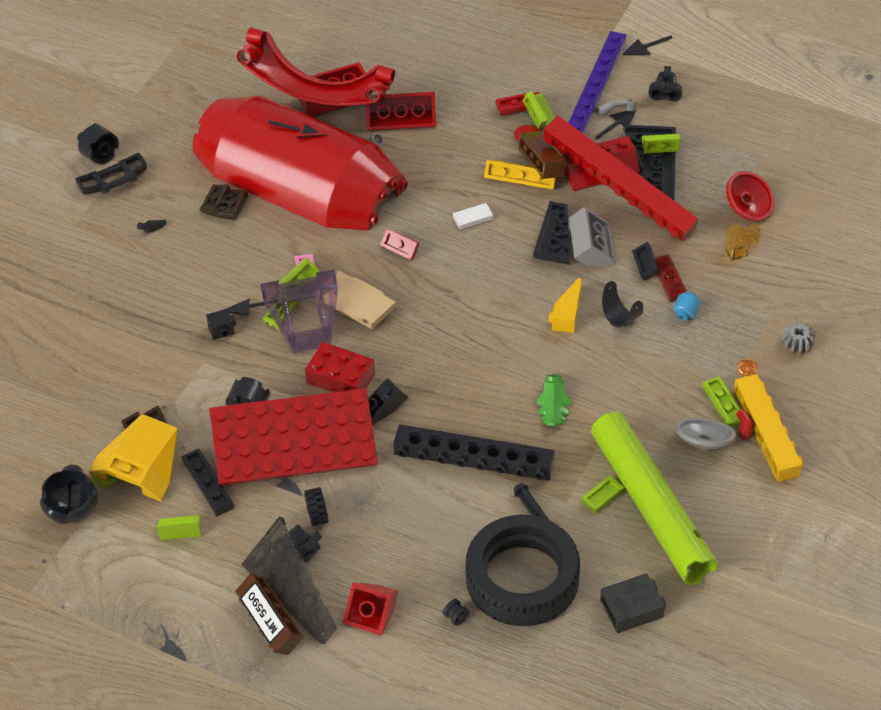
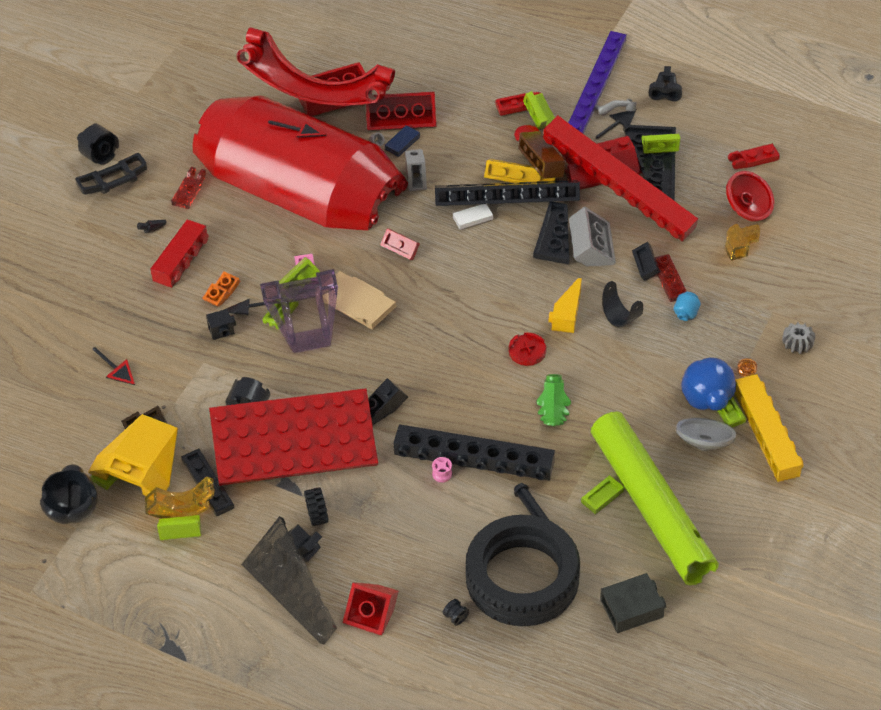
(121, 373): none -> piece
(168, 504): none -> clear yellow arch
(179, 253): none -> red brick
(188, 189): none -> clear red hinge
(224, 202): dark brown slope -> none
(224, 287): none -> orange slope
(269, 614): brick -> none
(339, 369): red piece -> none
(402, 141): none -> dark blue tile
(415, 164): none -> light grey torso
(441, 464): none -> bright pink wheel
(507, 192): none -> black brick
(527, 349): none -> red tile
(638, 48): black piece -> none
(708, 384): none -> blue piece
(746, 424): red arm -> none
(754, 156): none -> red hinge

